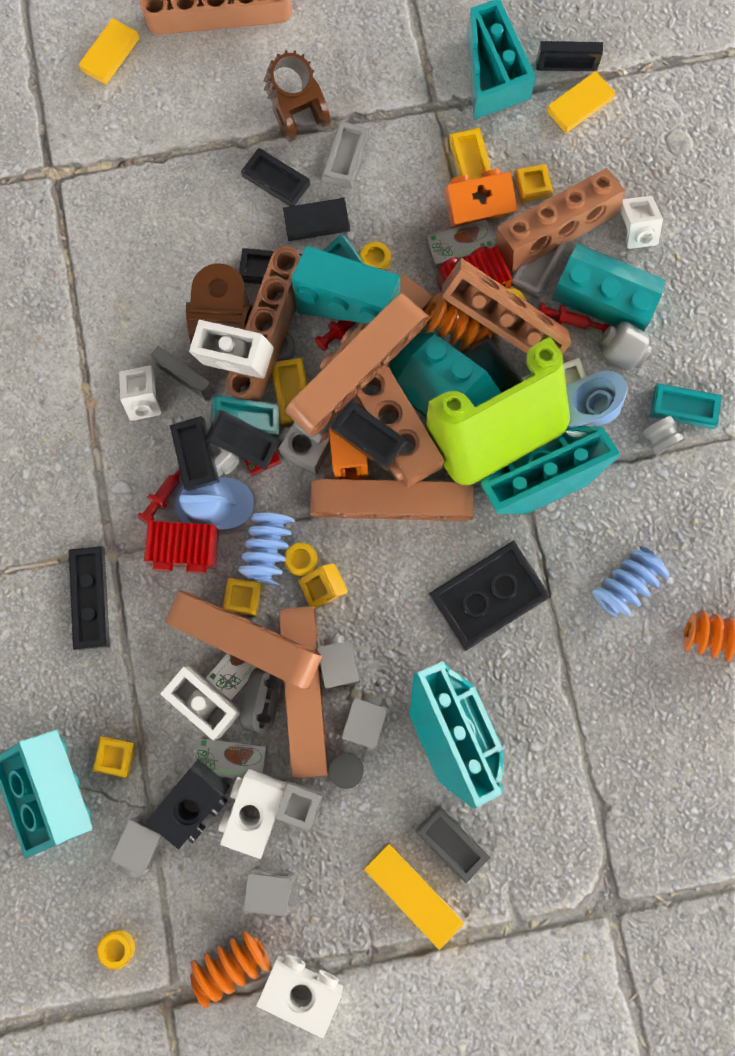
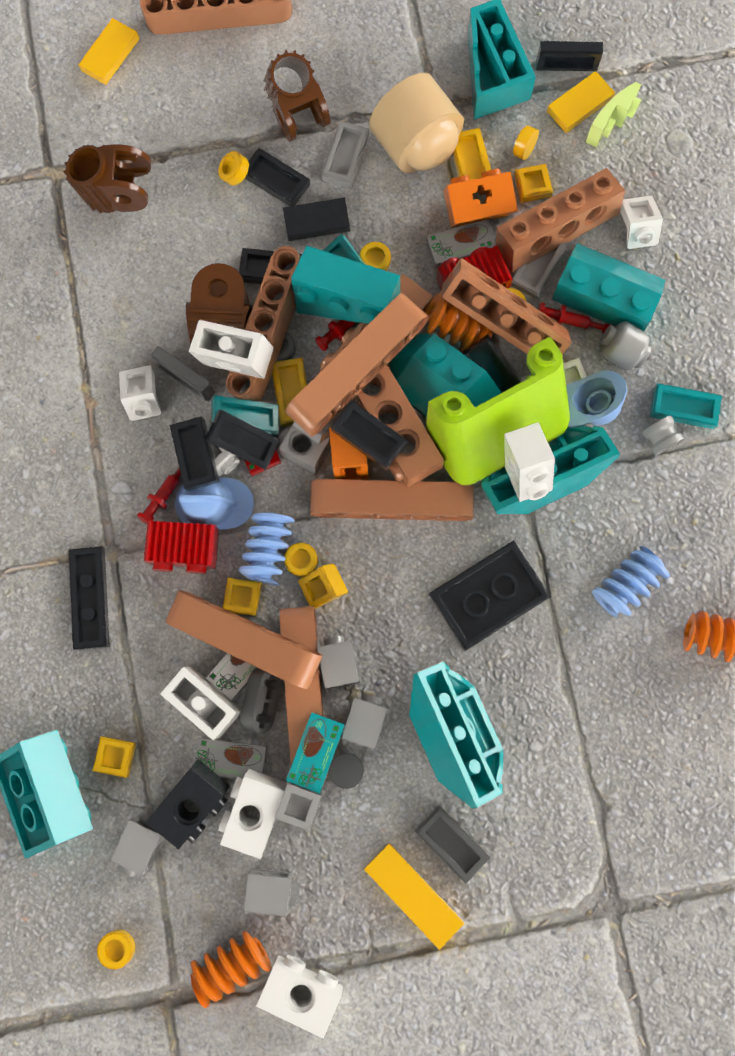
(93, 172): none -> reddish brown piece
(233, 168): none -> yellow tile
(315, 752): none -> teal tile
(417, 124): none -> tan piece
(525, 142): none -> yellow tile
(529, 462): none -> white brick
(614, 113): none -> yellowish green slope

